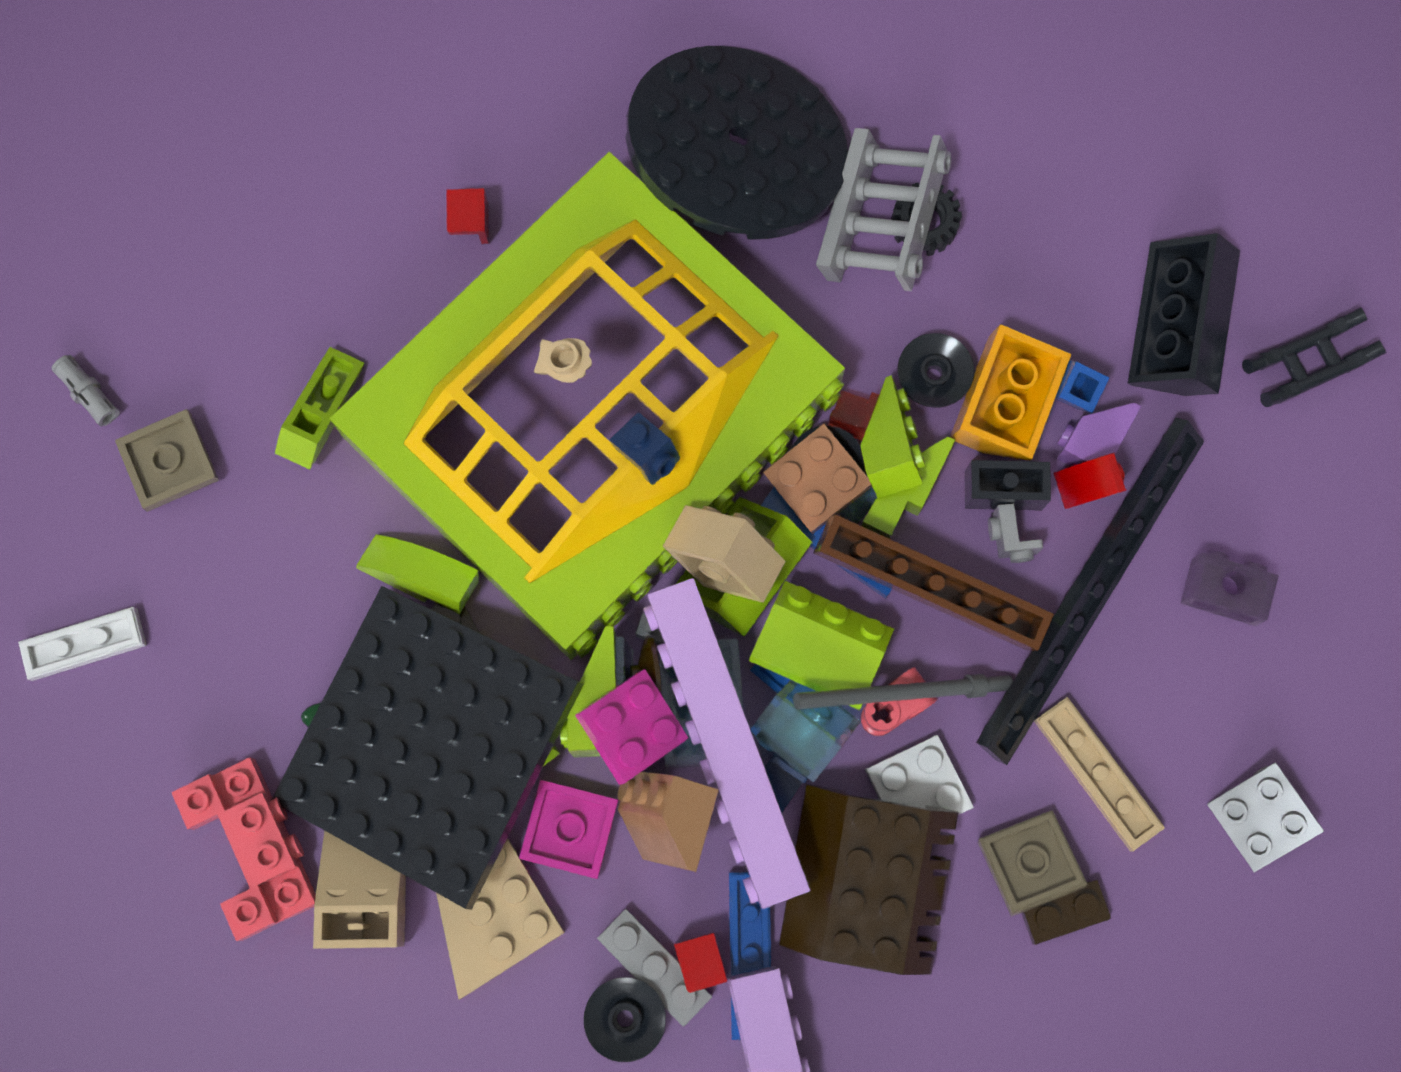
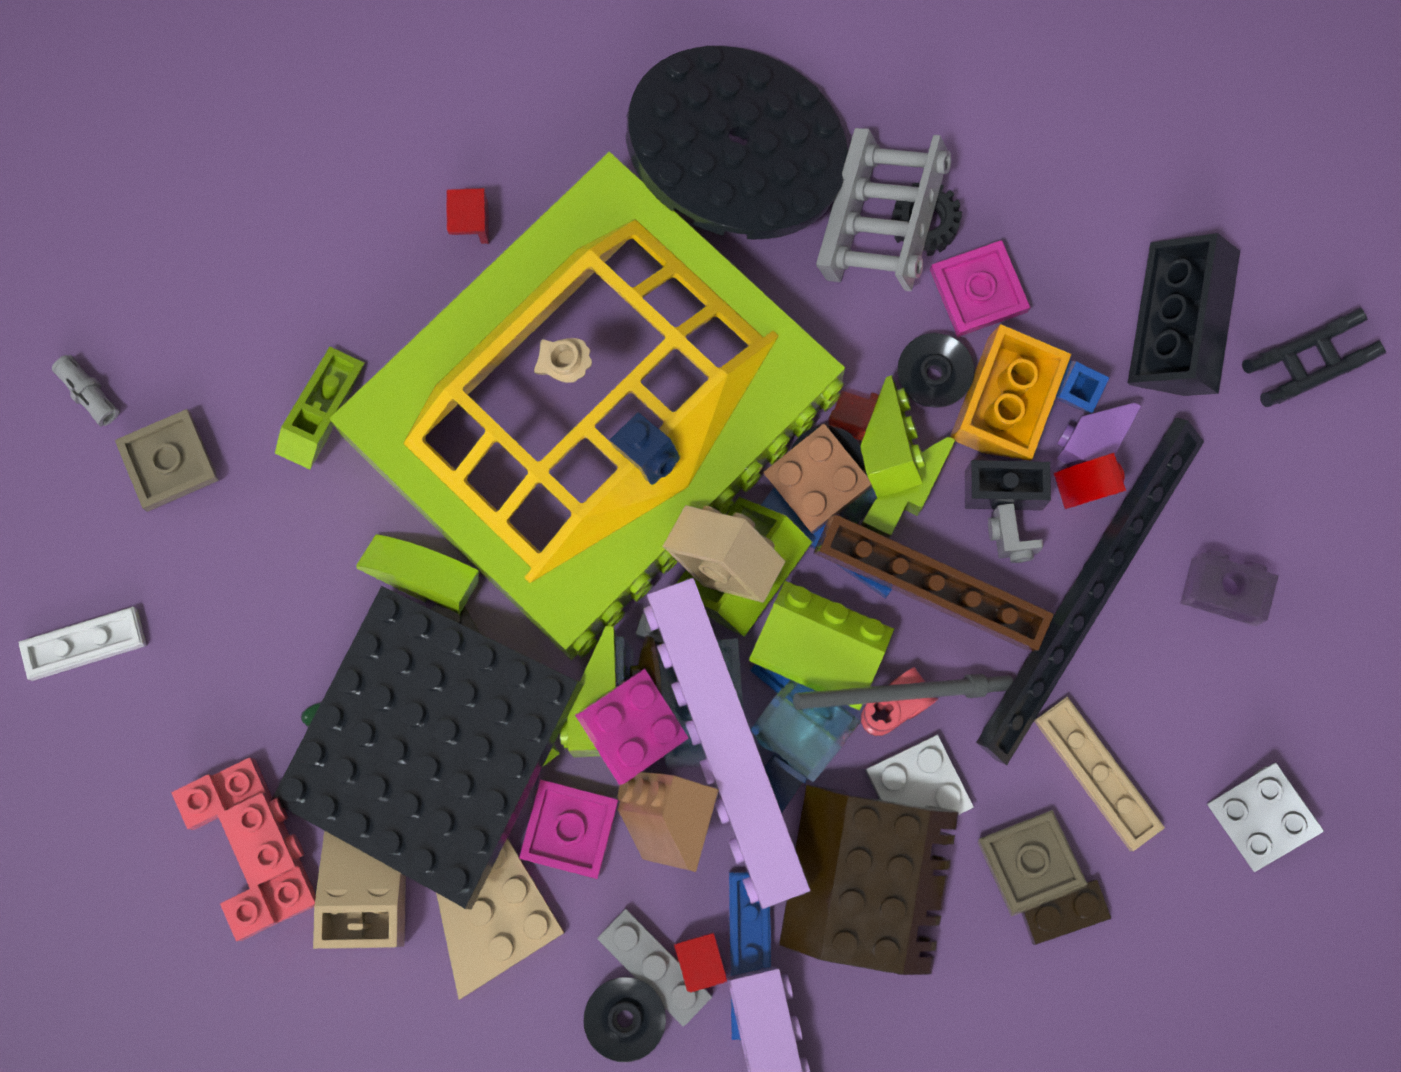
(979, 288): none -> dark pink plate

